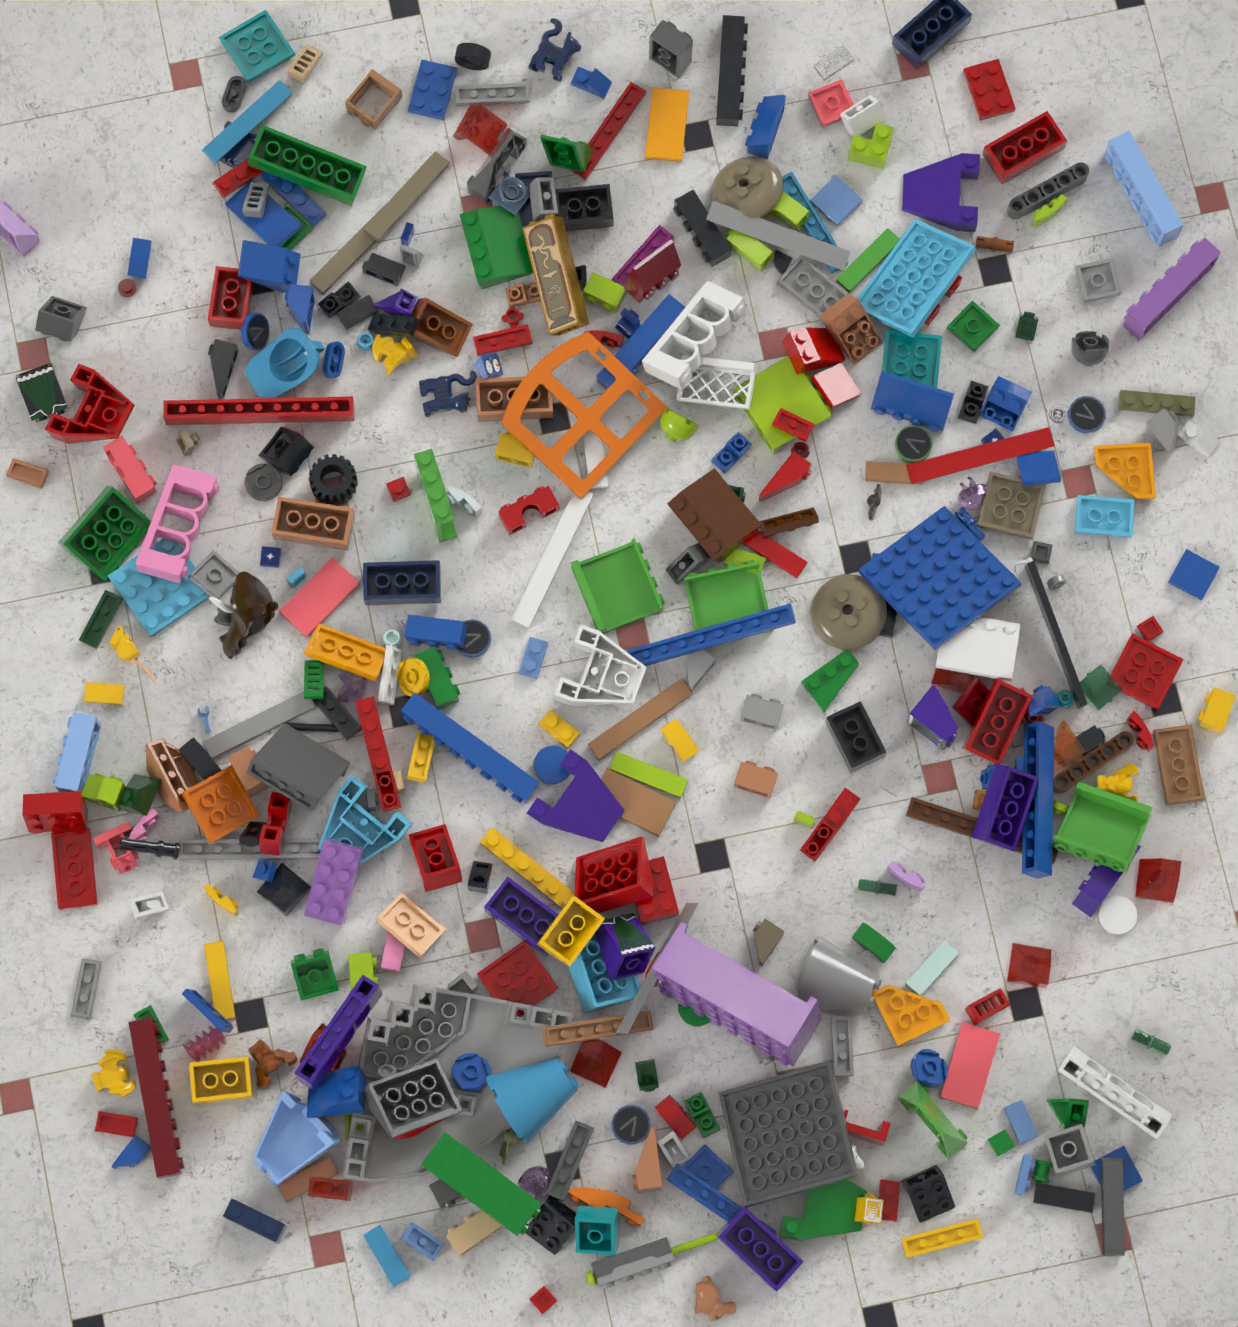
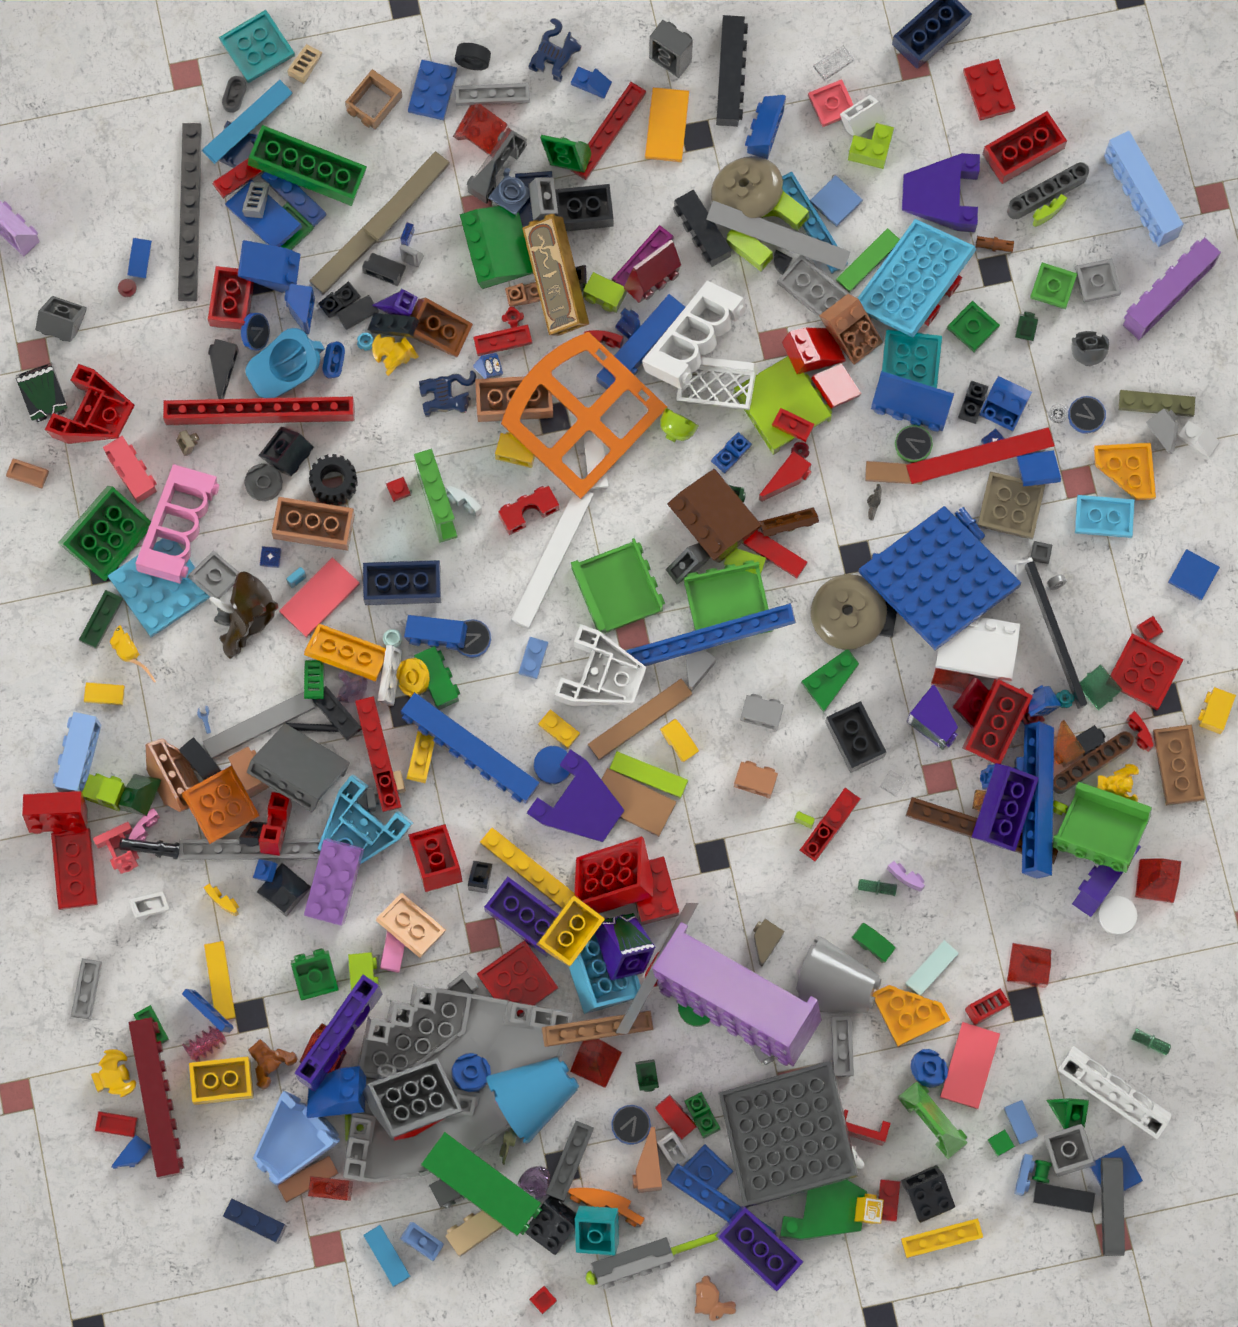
(189, 212): none -> black plate
(972, 496): clear purple piece -> none
(1053, 285): none -> bright green plate

